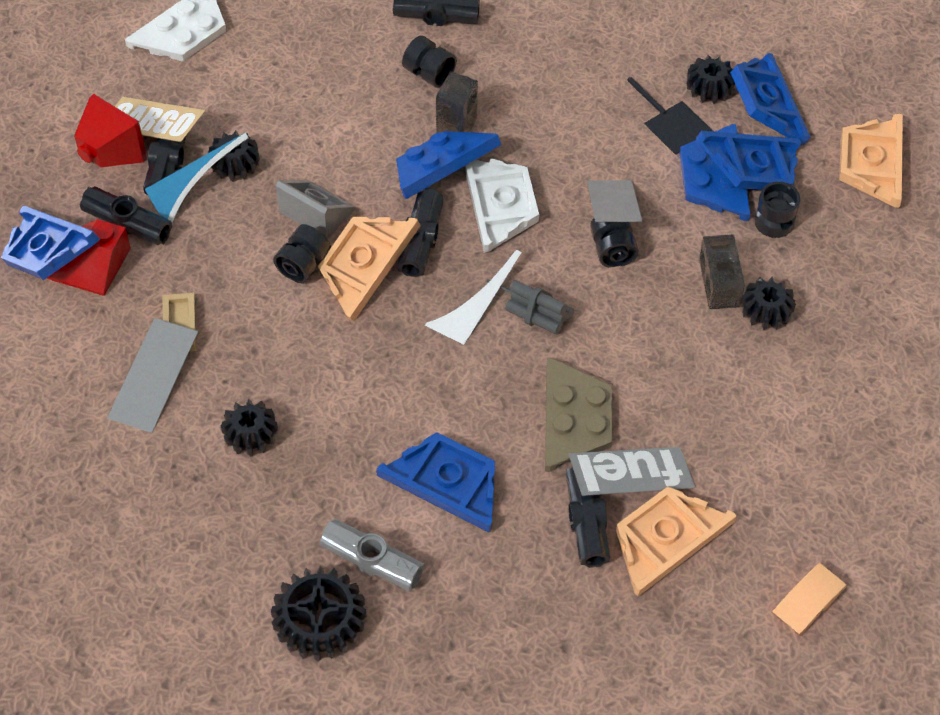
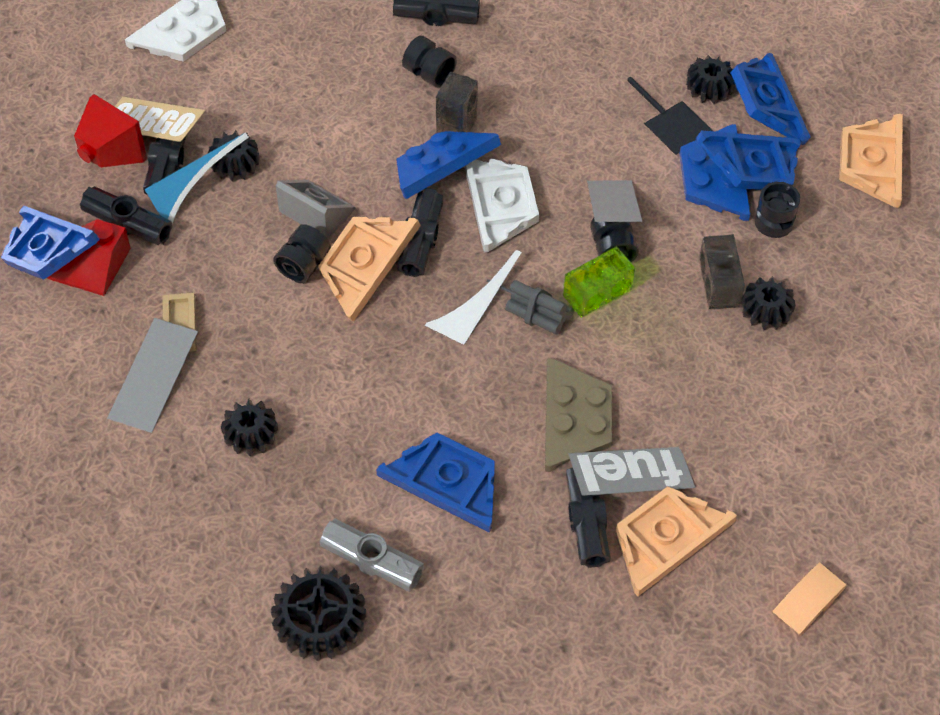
(598, 281): none -> clear neon green brick

